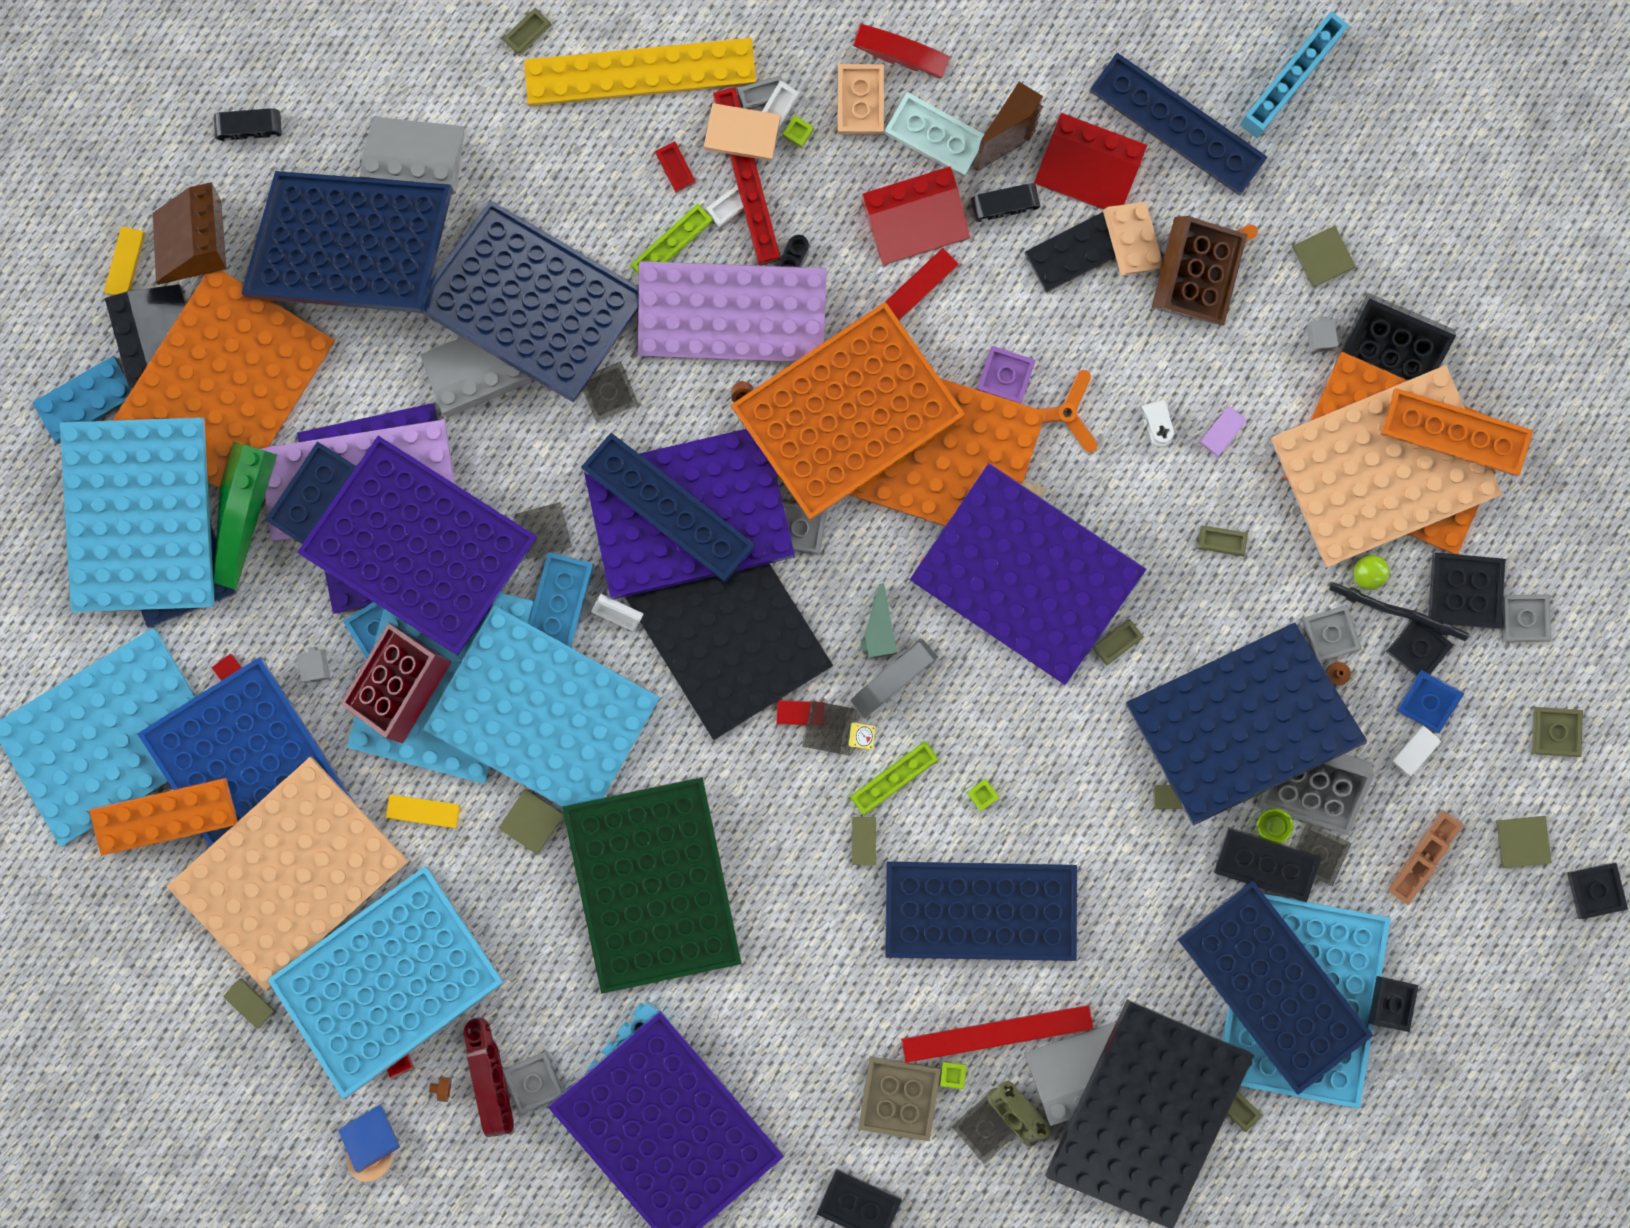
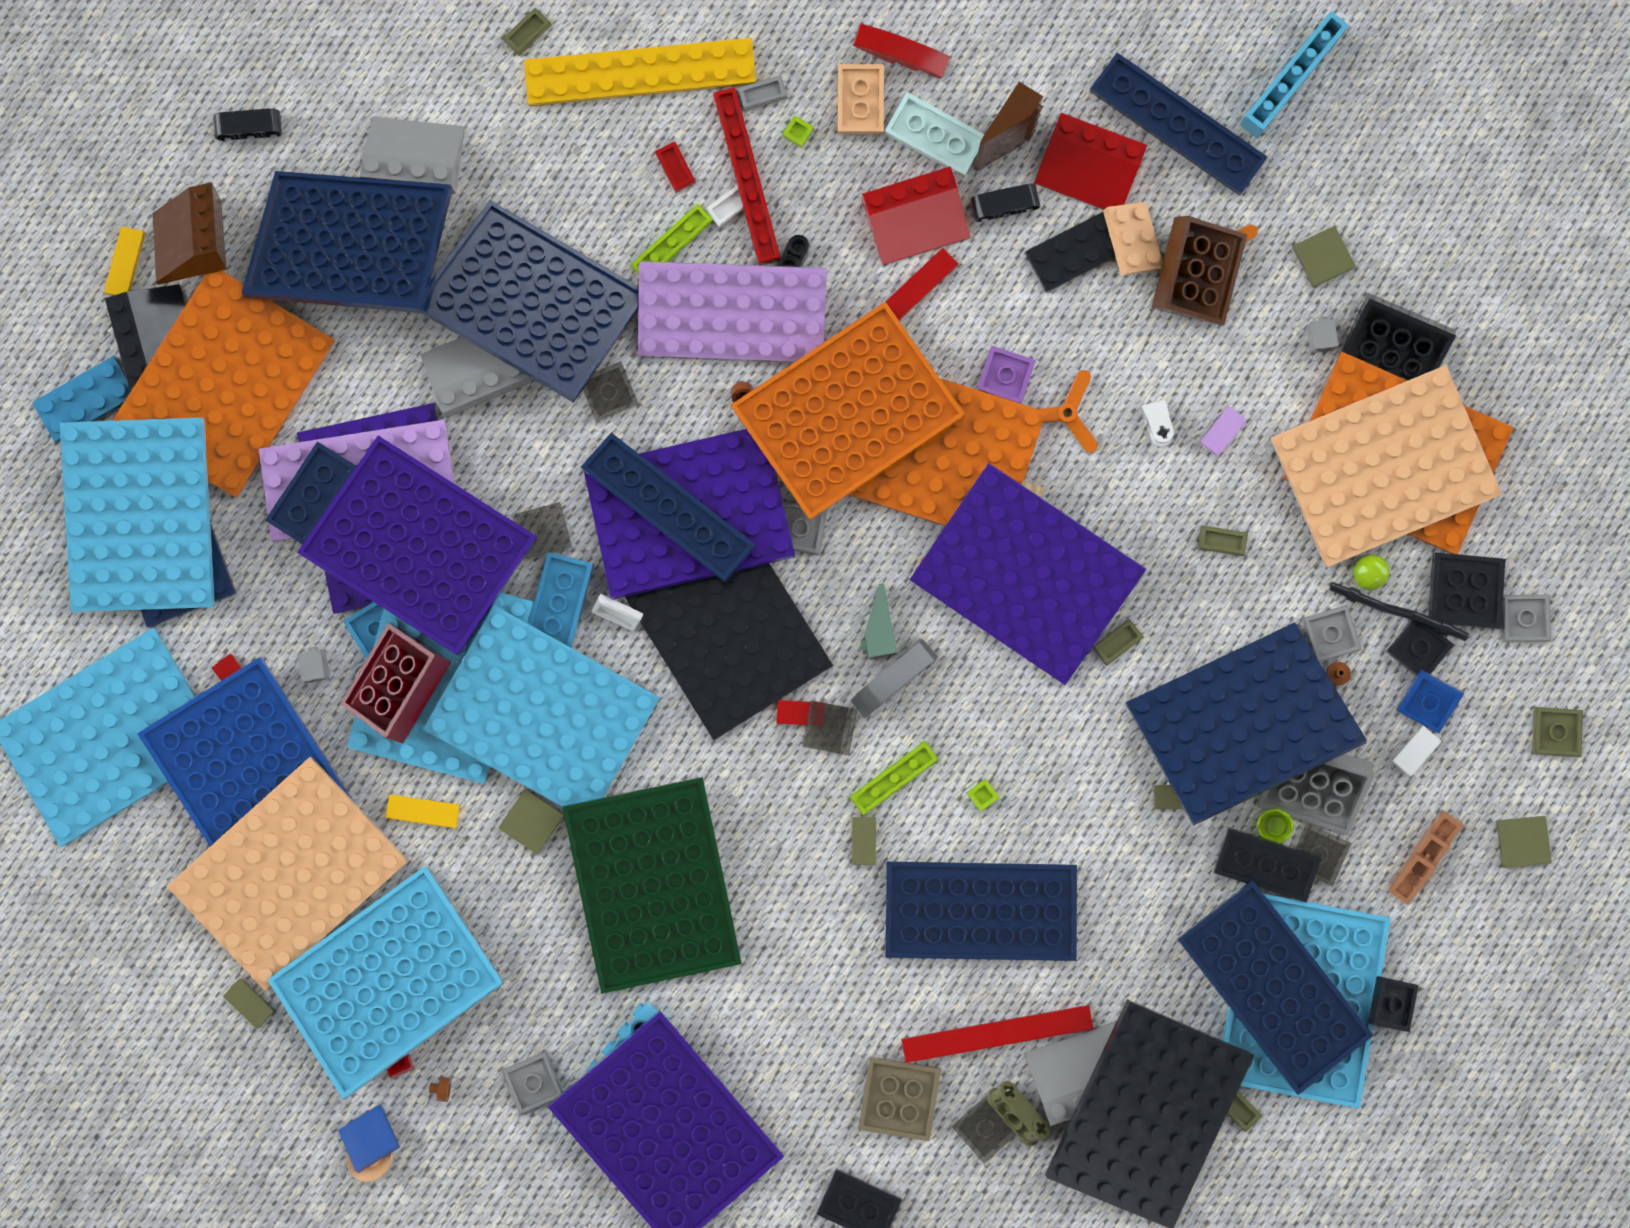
(163, 816): orange plate -> none
(239, 508): green wedge -> none
(488, 1079): dark red piece -> none
(742, 132): light nougat tile -> none
(781, 101): white tile -> none
(862, 736): tile -> none
(953, 1075): lime plate -> none
(1456, 432): orange plate -> none
(1597, 890): black plate -> none

